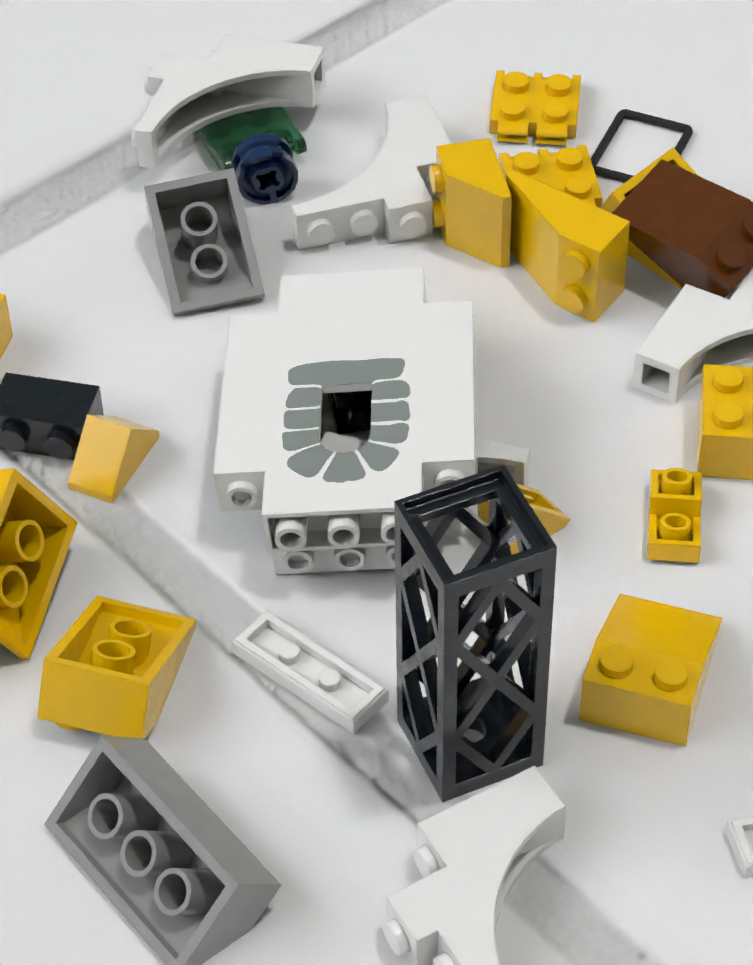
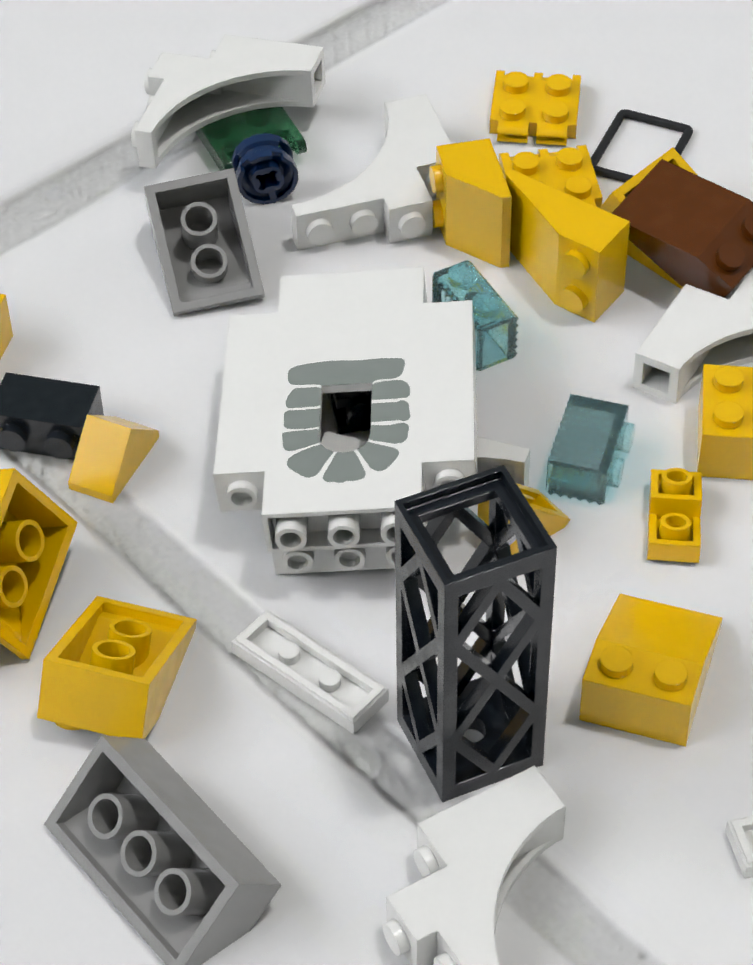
(493, 318): none -> clear light blue brick
(589, 448): none -> clear light blue brick

